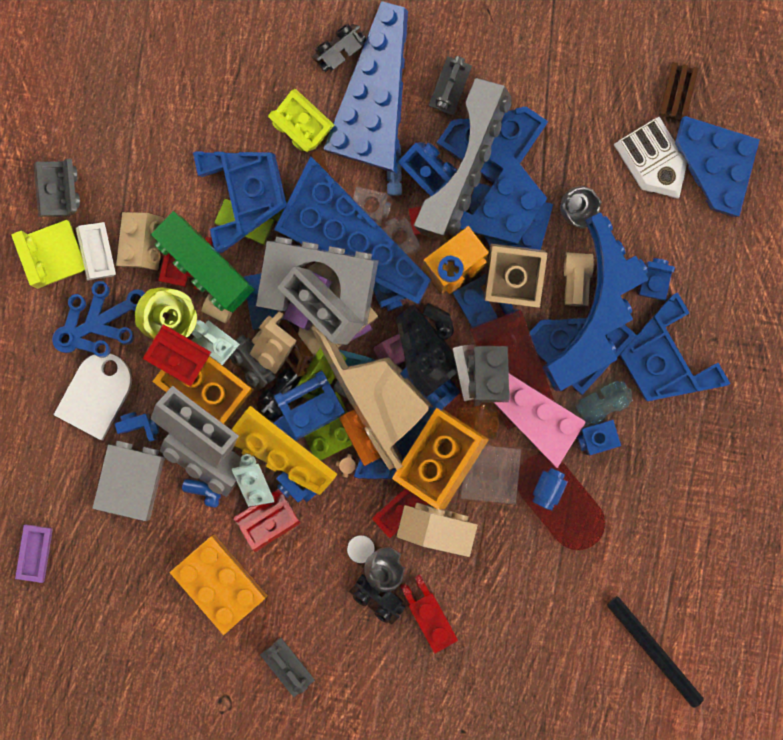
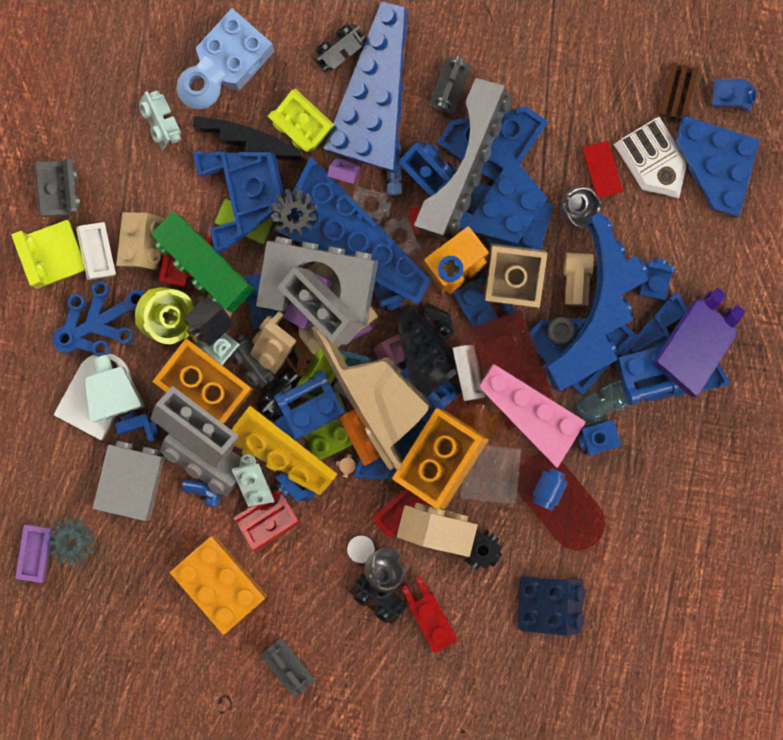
(65, 549): none -> clear light blue gear
(110, 391): none -> light aqua torso
(154, 107): none -> light aqua hinge
(177, 355): red plate -> none
(207, 322): none -> black brick
(226, 57): none -> light blue brick
(246, 136): none -> black slope
(283, 213): none -> dark grey gear
(344, 170): none -> medium lavender tile
(489, 374): dark grey bracket -> none
(493, 554): none -> black brick
(551, 605): none -> dark blue bracket
(560, 331): none -> dark grey tile
(602, 169): none -> red tile
(640, 367): none -> blue plate
(655, 652): black axle -> none
(698, 343): none -> dark purple tile
(733, 94): none -> blue bracket

